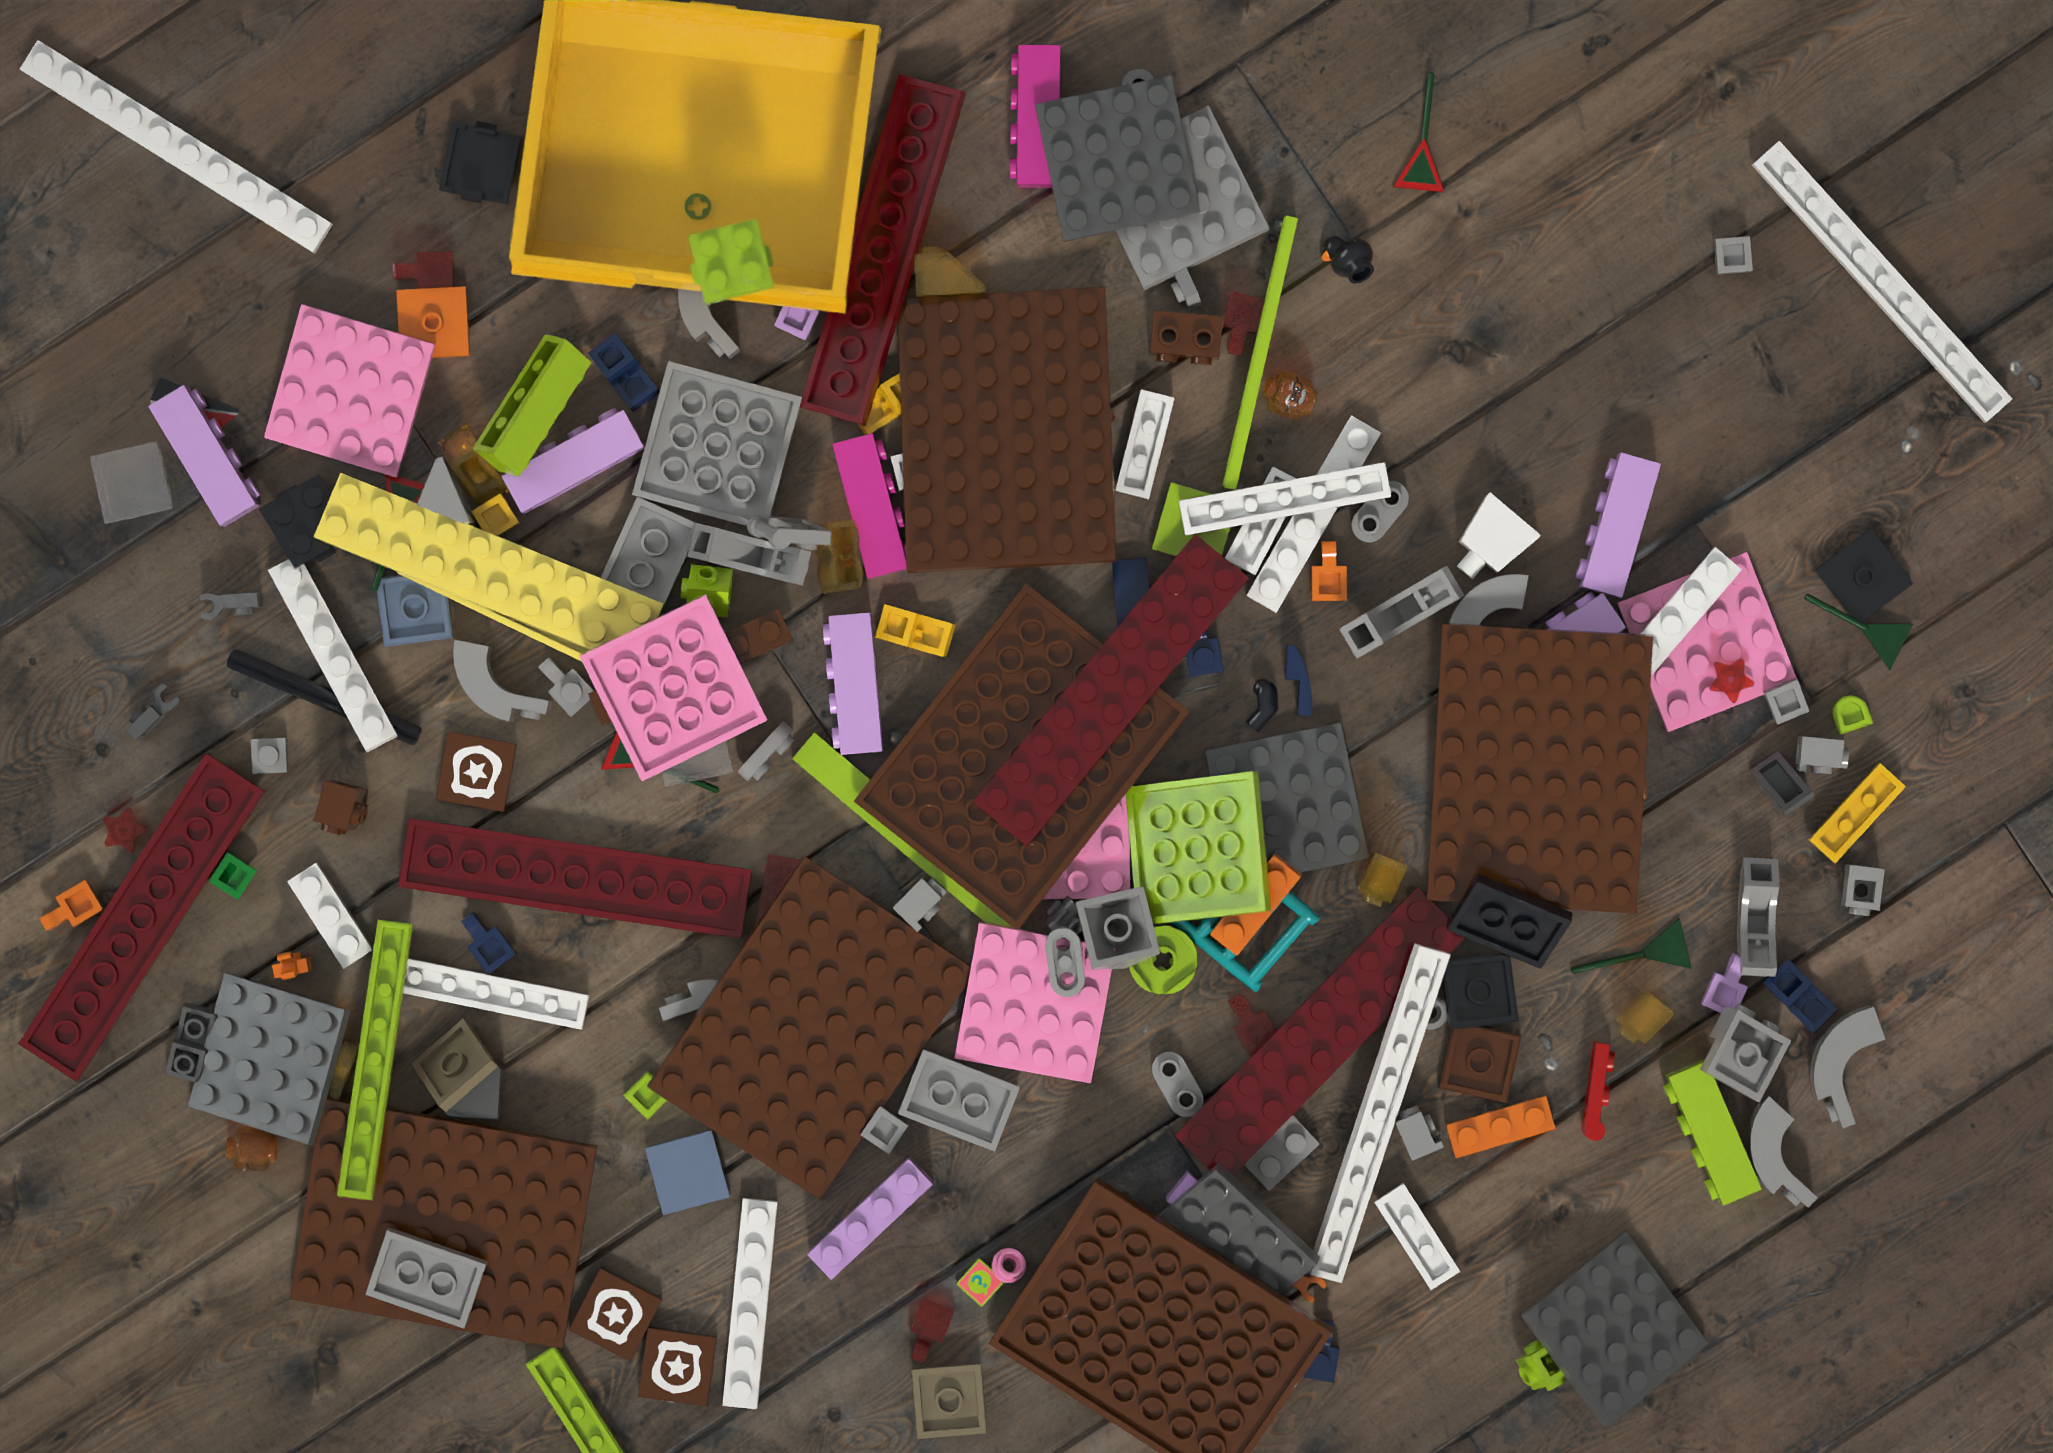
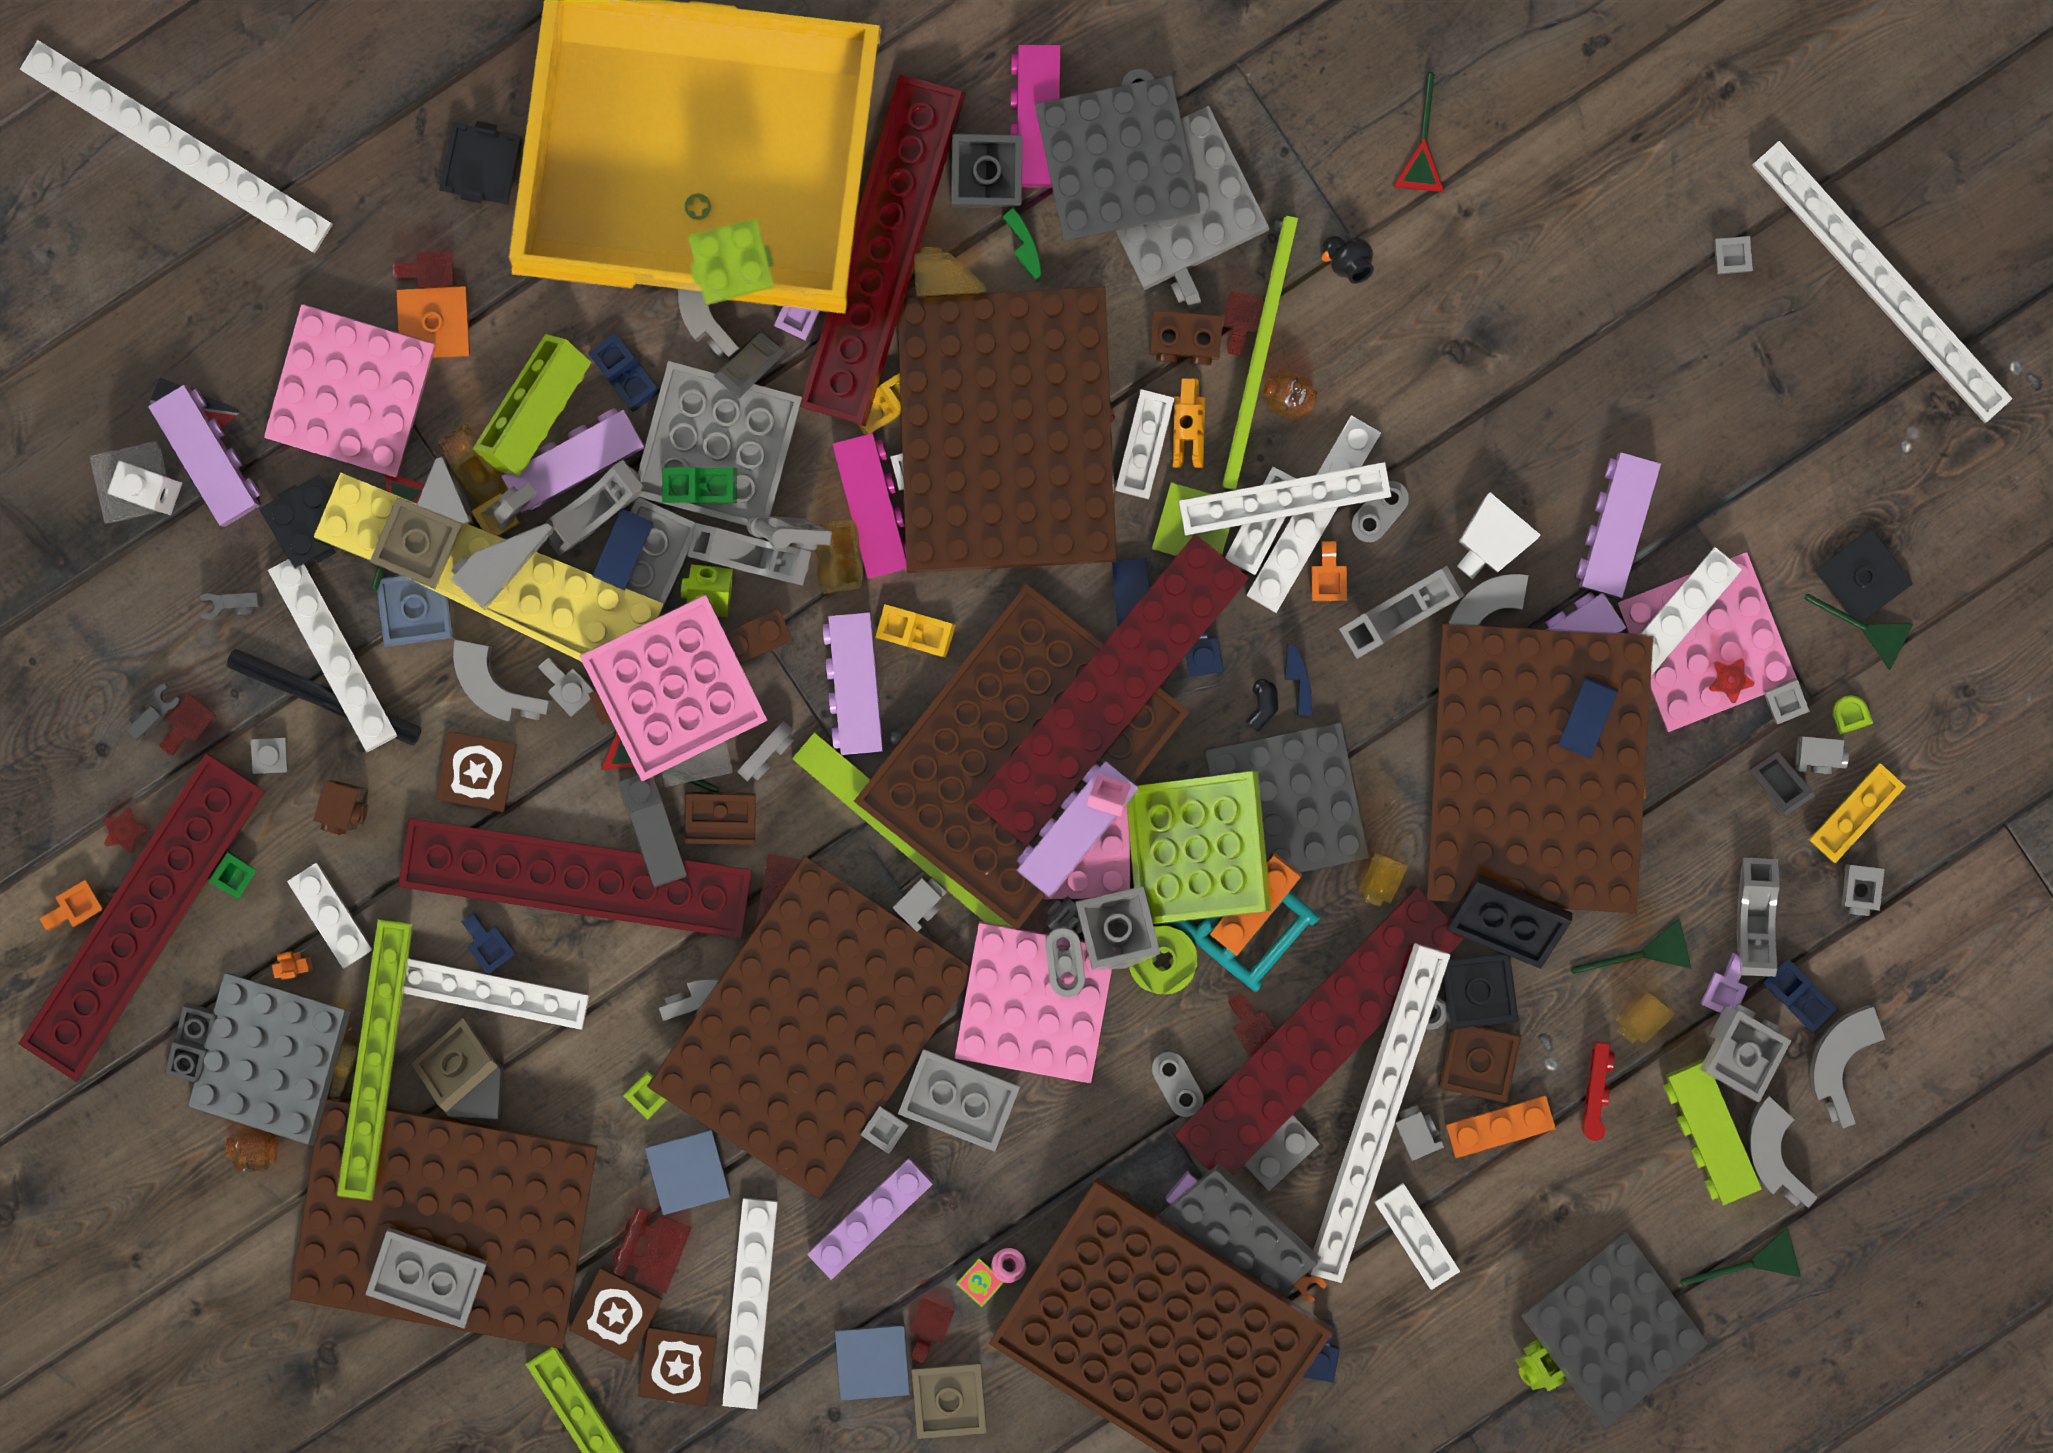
(144, 487): none -> white torso
(189, 721): none -> clear red plate
(416, 543): none -> dark tan plate
(492, 568): none -> light grey slope
(510, 504): none -> light grey plate
(594, 508): none -> light grey arch
(623, 549): none -> dark blue slope
(652, 830): none -> dark grey slope
(662, 1252): none -> clear red plate
(699, 485): none -> green slope
(720, 818): none -> reddish brown plate
(749, 364): none -> dark grey tile
(872, 1362): none -> sand blue tile
(986, 171): none -> dark grey slope
(1027, 253): none -> green slope
(1070, 837): none -> lavender brick
(1109, 795): none -> bright pink plate
(1185, 407): none -> light orange hinge
(1588, 717): none -> dark blue slope
(1774, 1257): none -> dark green piece

